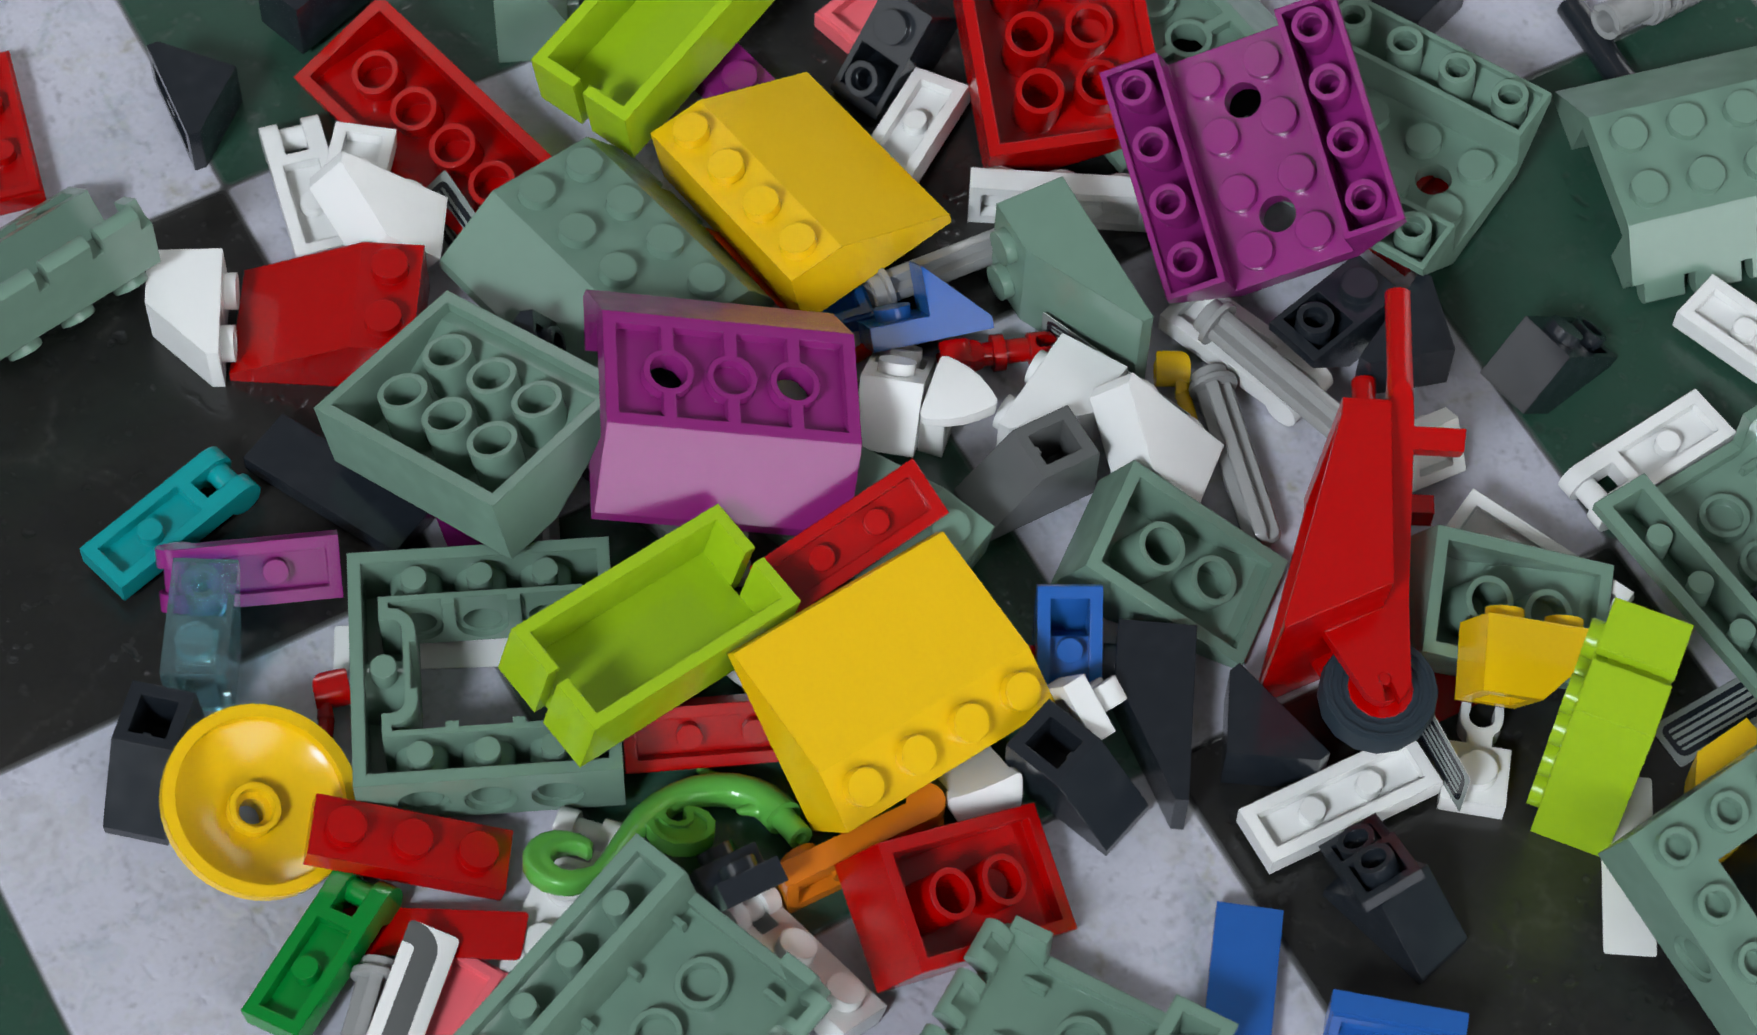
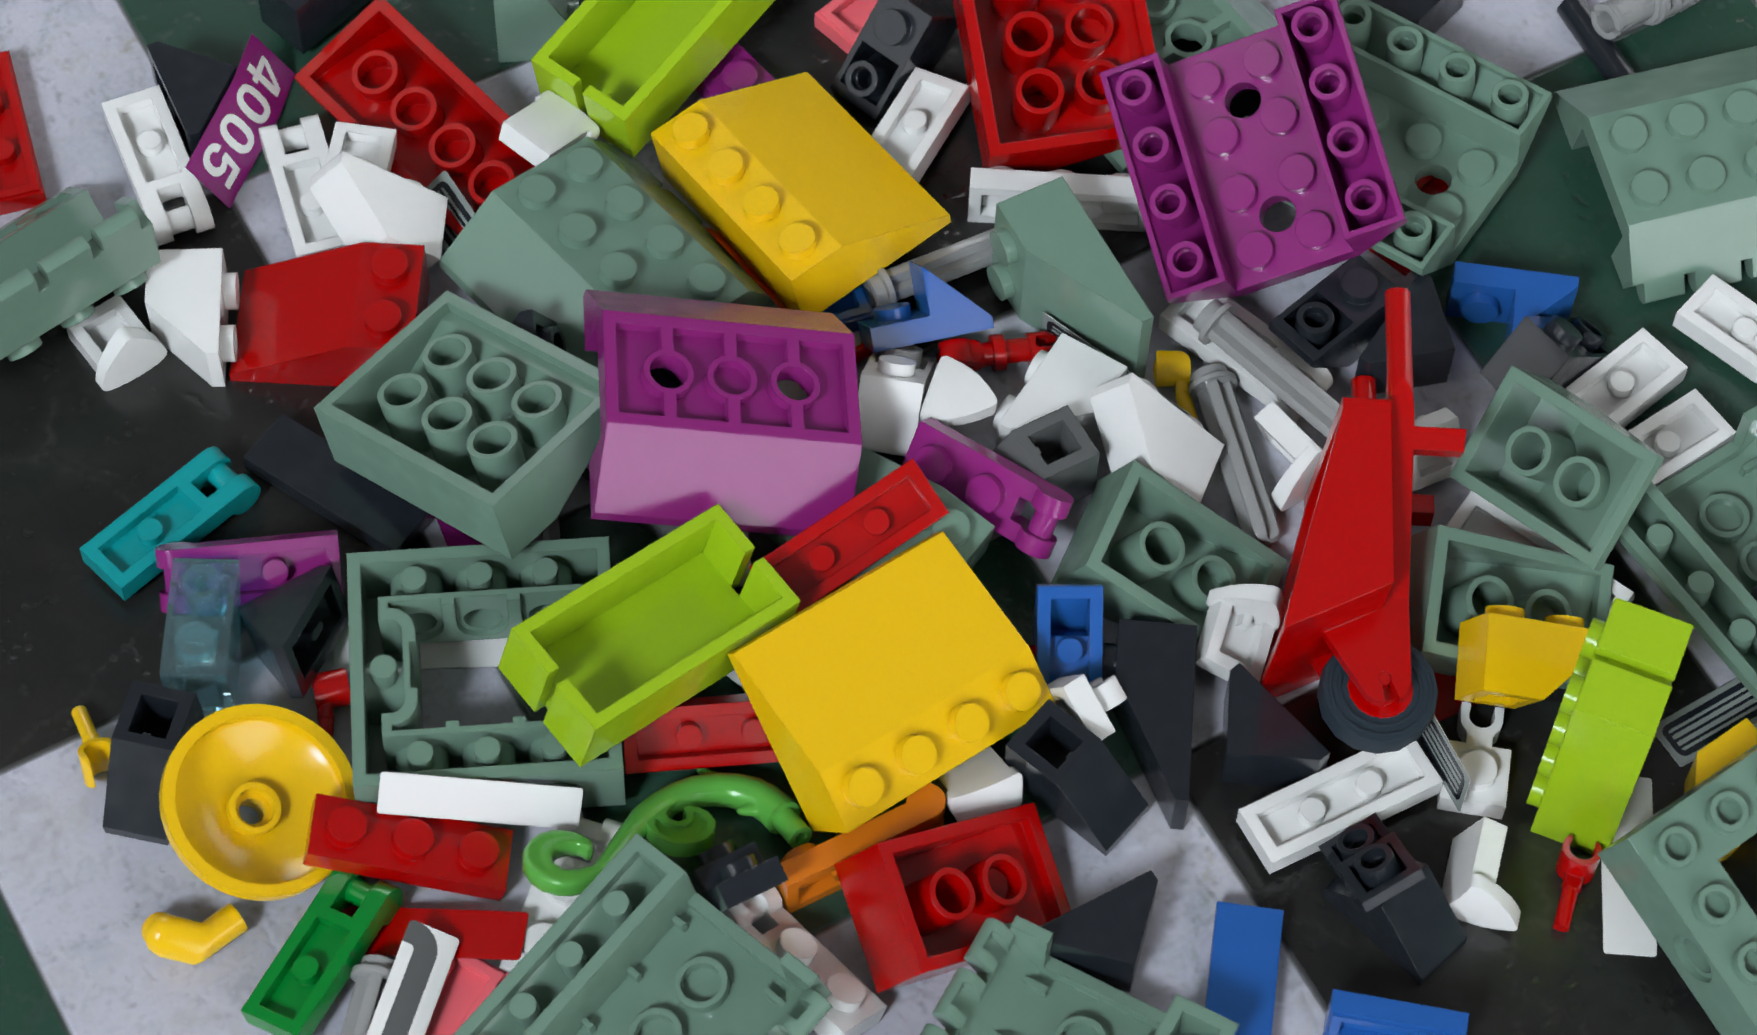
(94, 750): none -> yellow hand
(116, 344): none -> white tile
(157, 163): none -> white plate
(191, 940): none -> yellow arm
(232, 136): none -> magenta sticker
(297, 627): none -> black slope
(479, 800): none -> white sticker
(546, 128): none -> white tile
(991, 486): none -> magenta plate
(1107, 932): none -> black slope
(1239, 628): none -> white tile
(1296, 448): none -> white tile
(1473, 875): none -> white tile
(1507, 294): none -> blue slope
(1557, 465): none -> sand green slope
(1574, 874): none -> red hand
(1630, 378): none -> white plate

